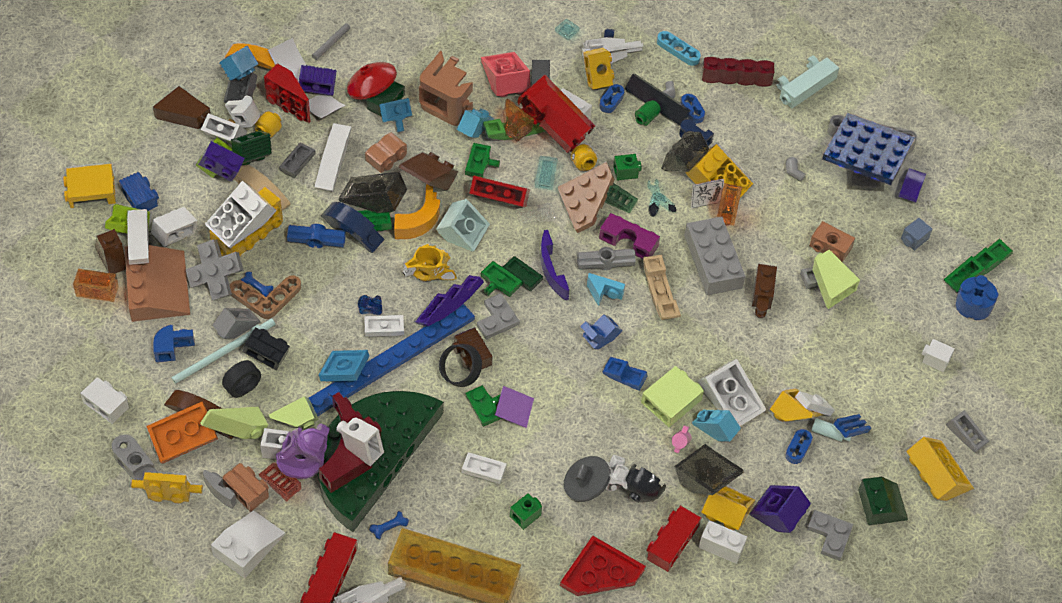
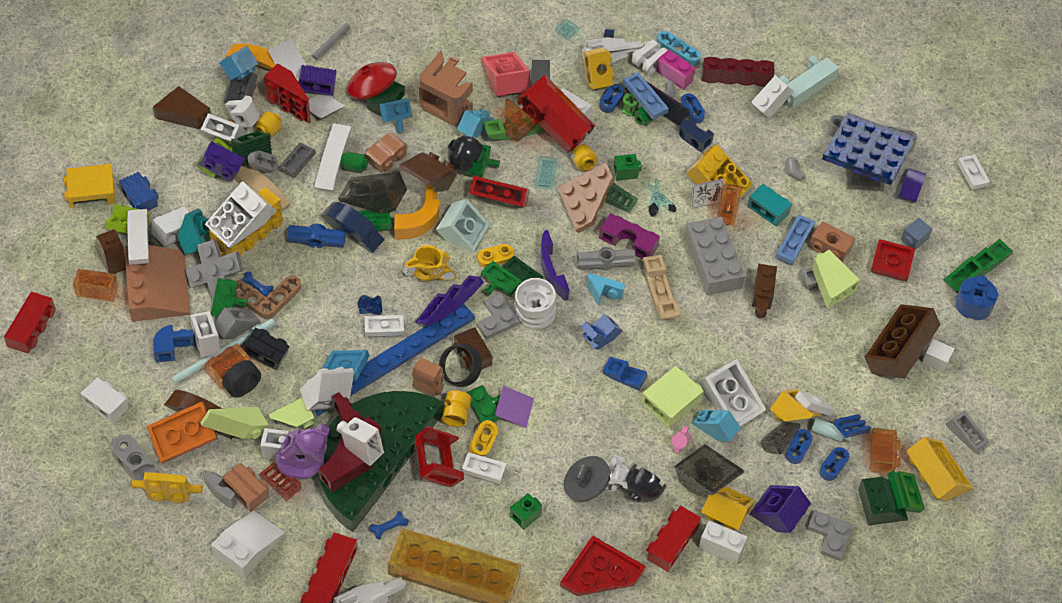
(30, 322): none -> red brick
(193, 231): none -> teal slope
(205, 334): none -> white brick
(219, 365): none -> clear orange brick
(226, 296): none -> green plate
(263, 161): none -> light grey beam
(319, 390): none -> white slope
(354, 162): none -> green brick
(428, 377): none -> nougat brick
(434, 472): none -> red window
(456, 408): none -> yellow wheel
(463, 152): none -> black cylinder
(482, 440): none -> yellow plate
(495, 255): none -> yellow plate
(535, 303): none -> white wheel
(627, 105): none -> bright green bush
(645, 95): none -> medium blue plate
(648, 56): none -> white brick
(675, 69): none -> dark pink brick
(685, 152): clear smoke slope -> none
(769, 204): none -> teal brick
(772, 96): none -> white brick
(780, 437): none -> clear smoke slope
(795, 239): none -> medium blue plate
(837, 466): none -> blue beam
(884, 450): none -> clear orange brick
(892, 260): none -> red plate
(902, 341): none -> reddish brown brick
(906, 491): none -> green plate
(973, 172): none -> white plate

